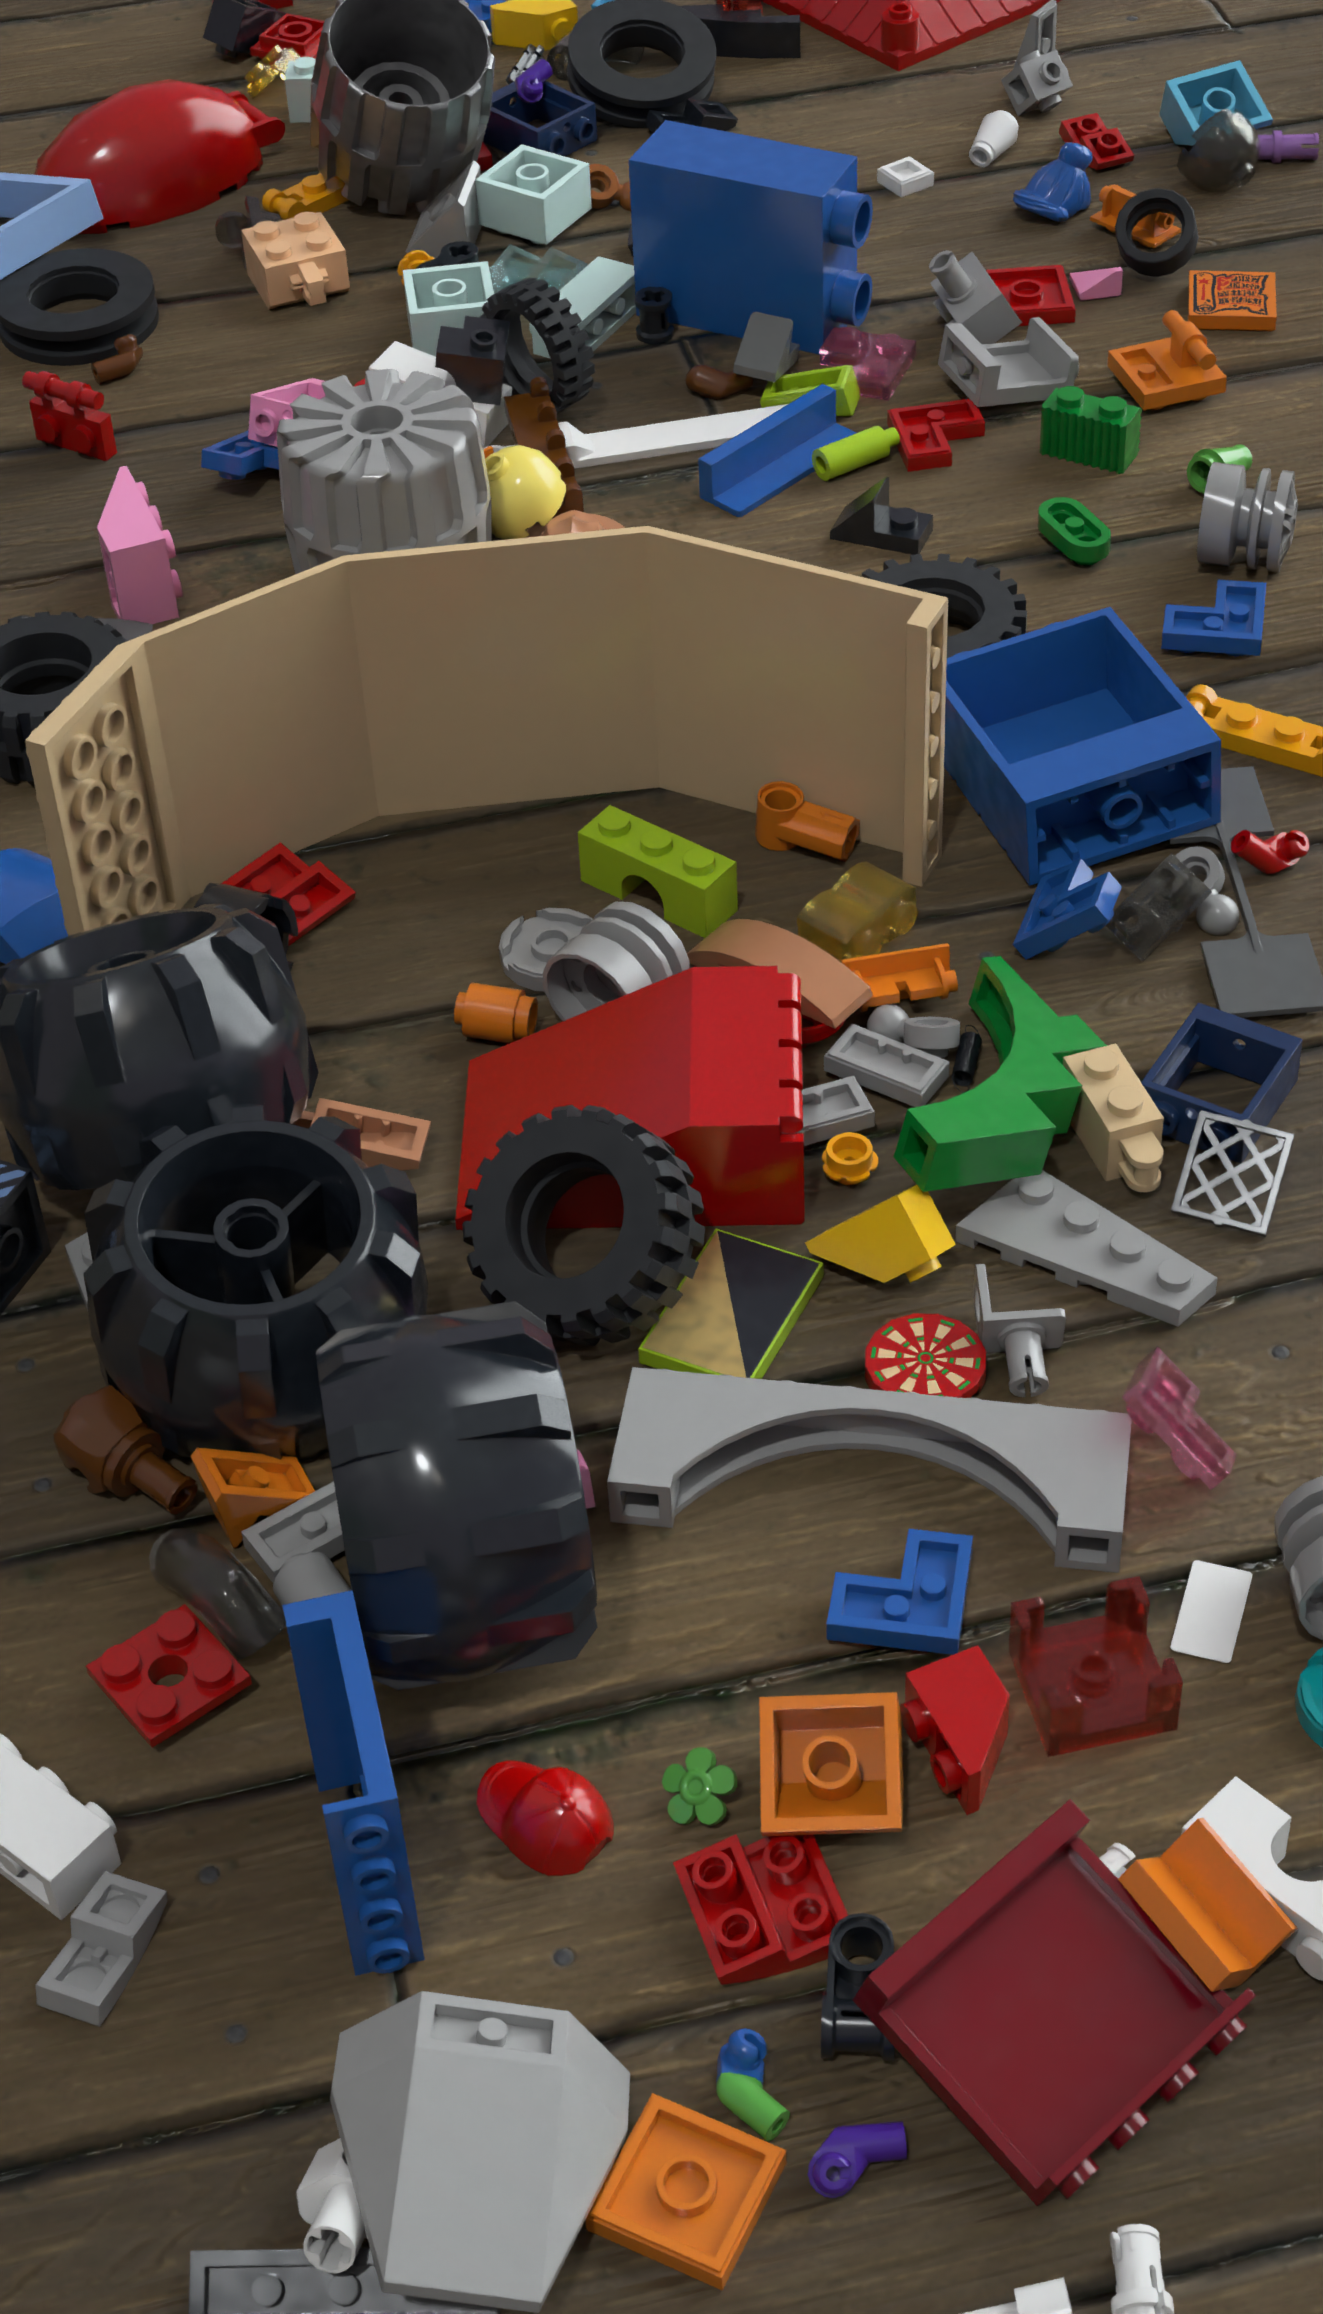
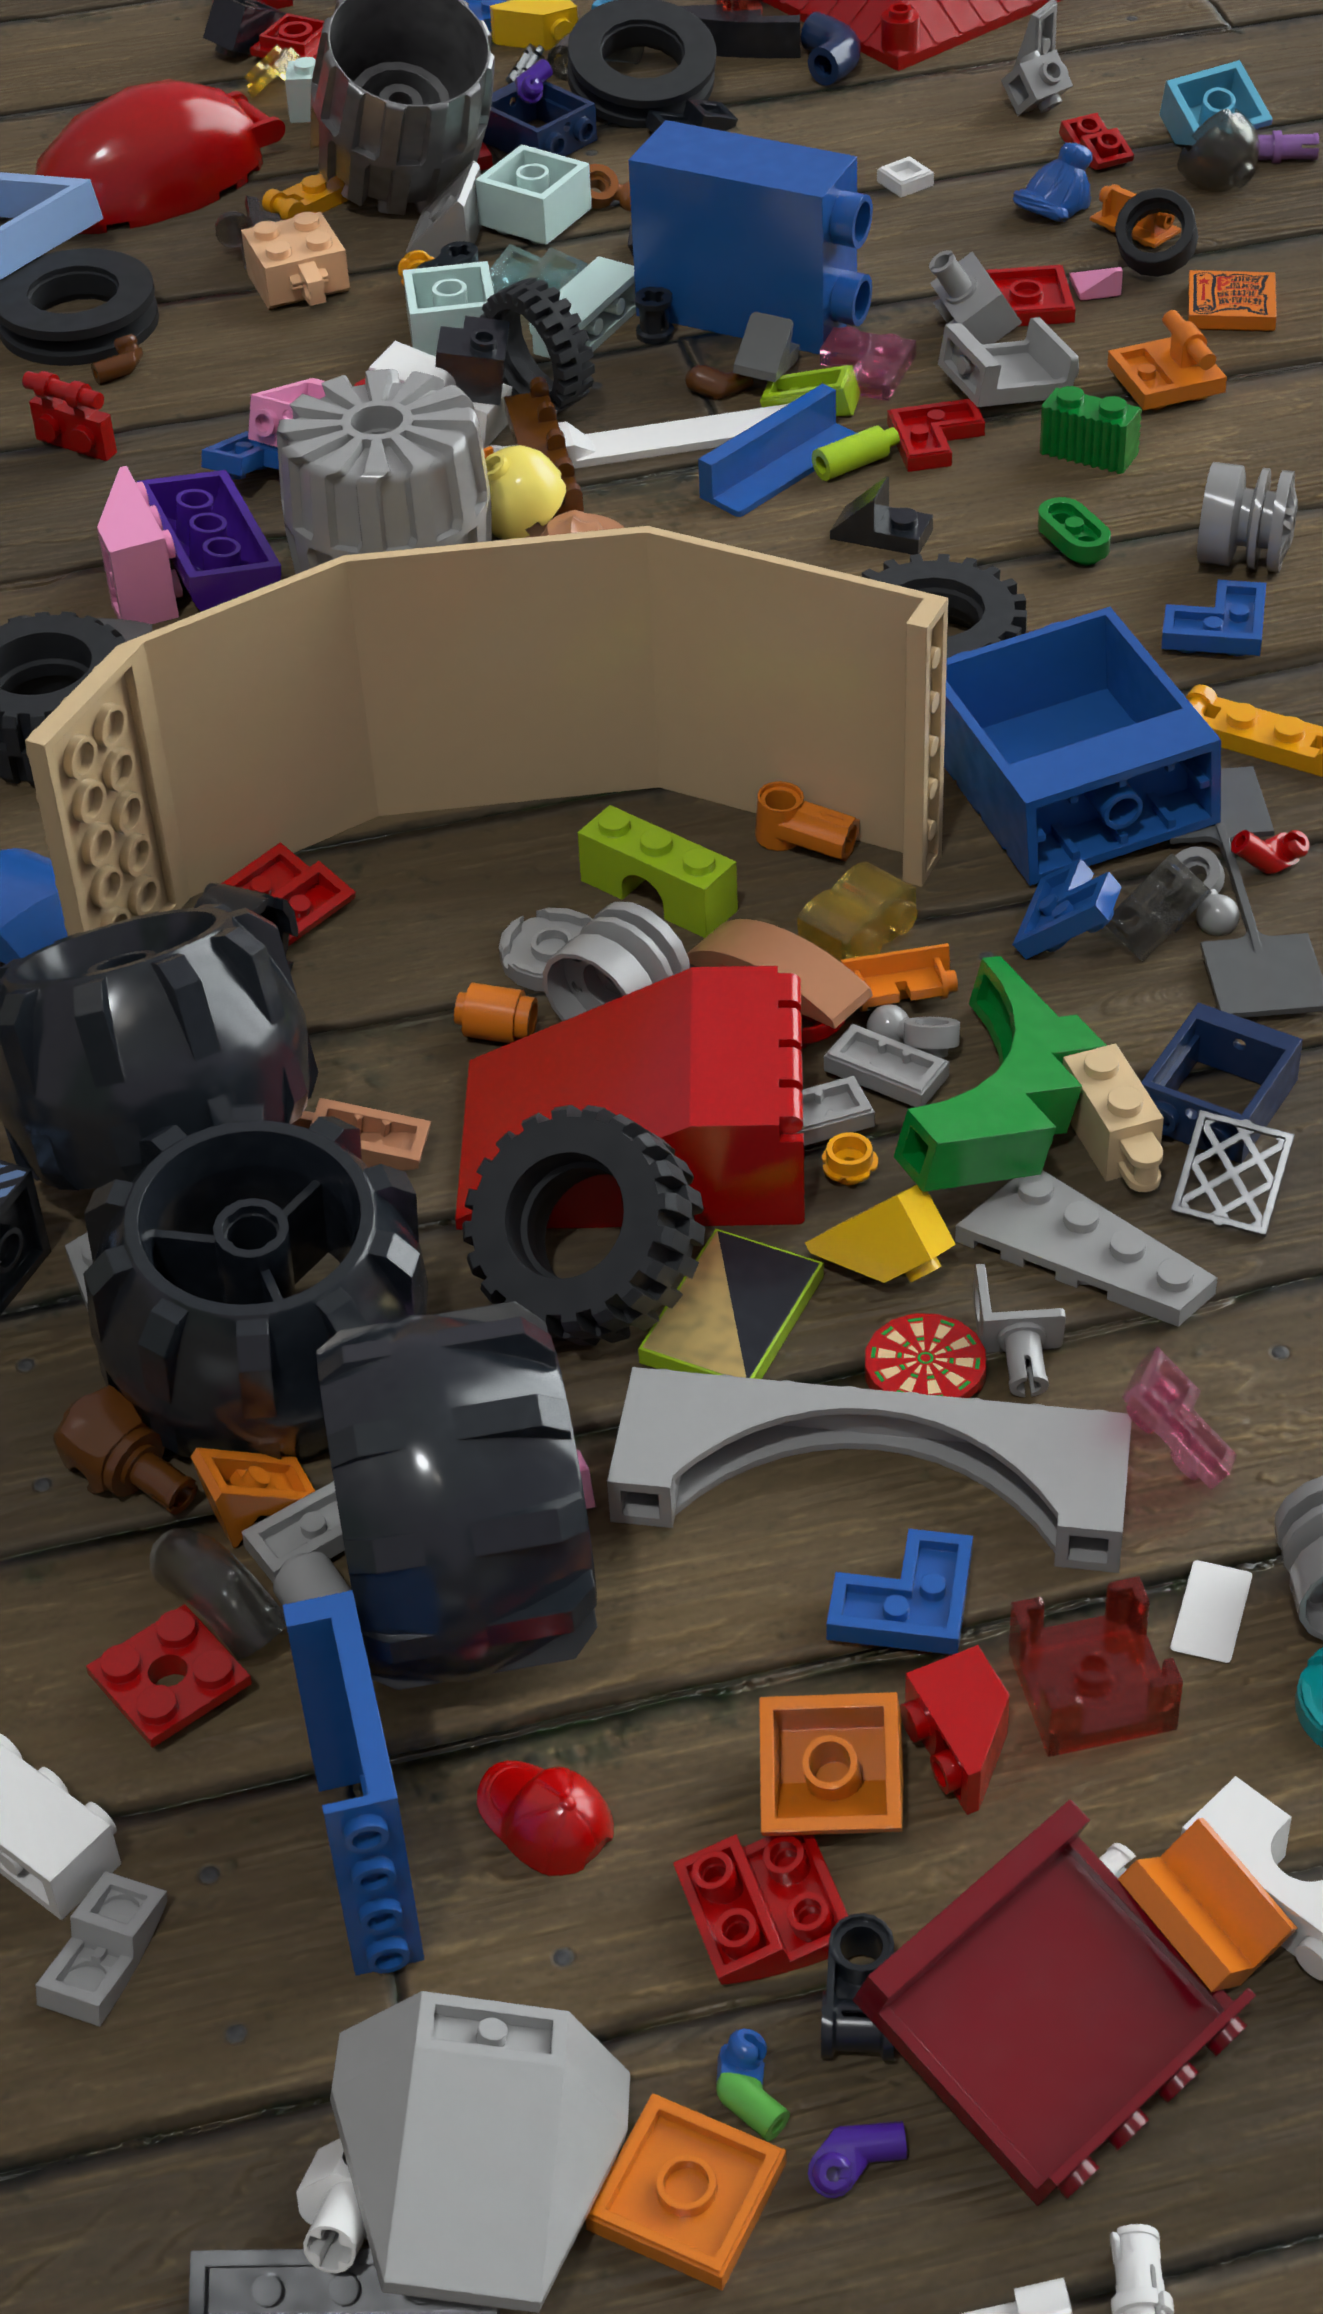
(214, 537): none -> dark purple brick
(698, 1788): bright green plant -> none
(832, 46): none -> dark blue cylinder
(966, 1058): black piece -> none
(995, 136): white cone -> none
(1202, 460): bright green cone -> none

